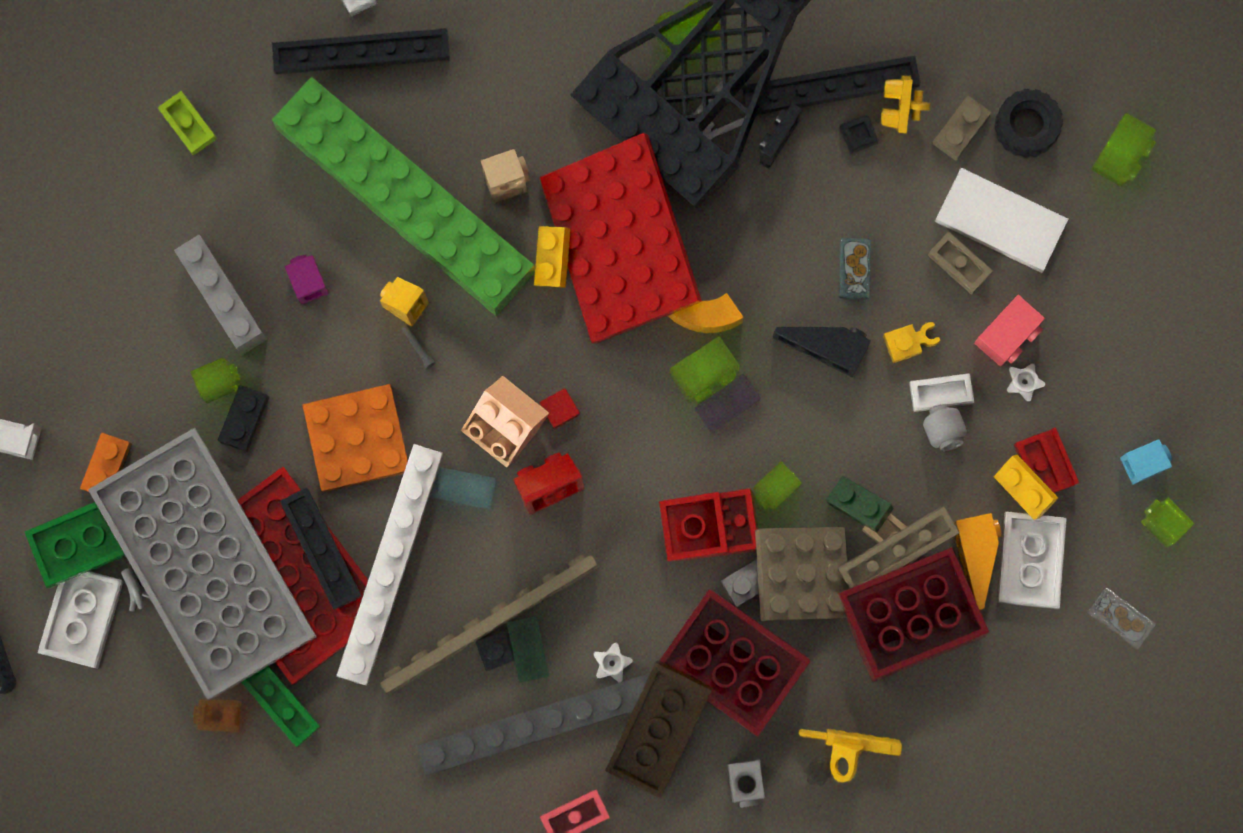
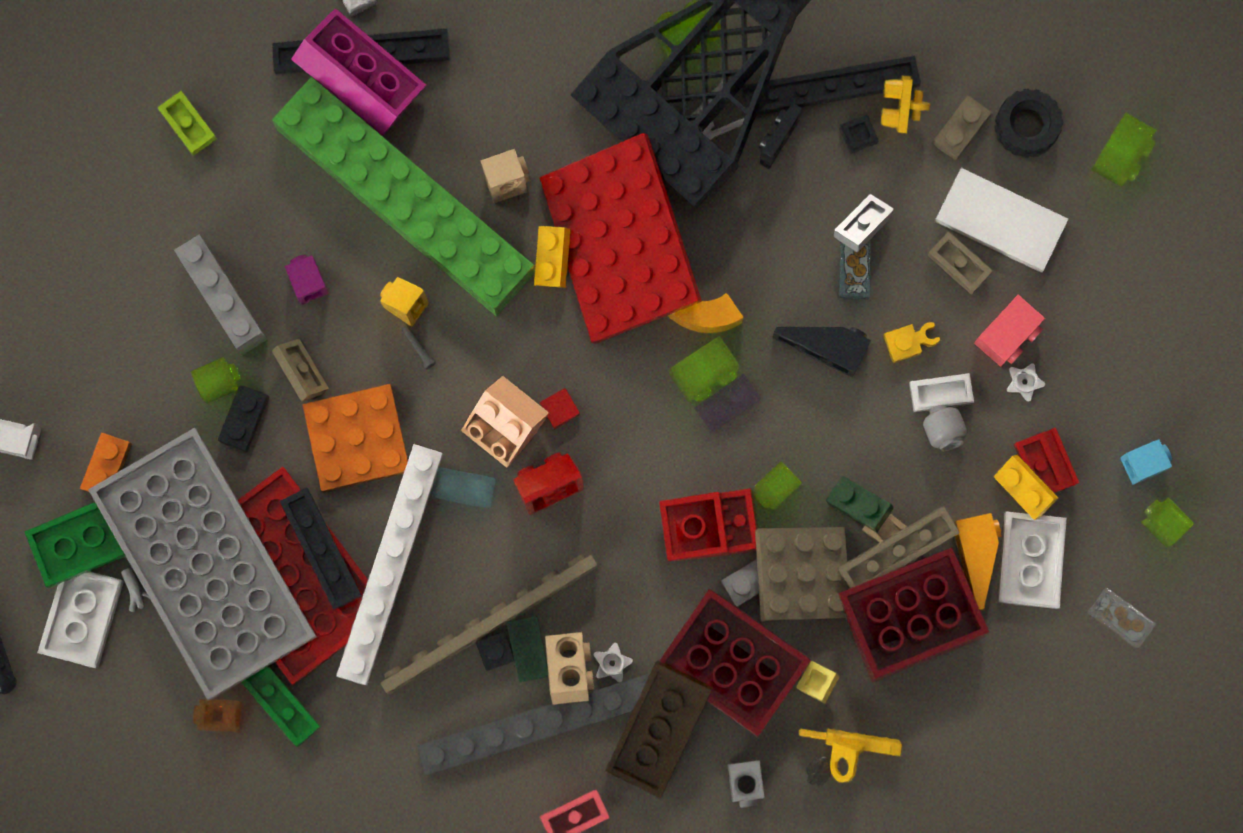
(300, 369): none -> dark tan plate
(358, 71): none -> dark pink slope
(564, 668): none -> tan brick
(817, 681): none -> light yellow tile
(863, 223): none -> plate

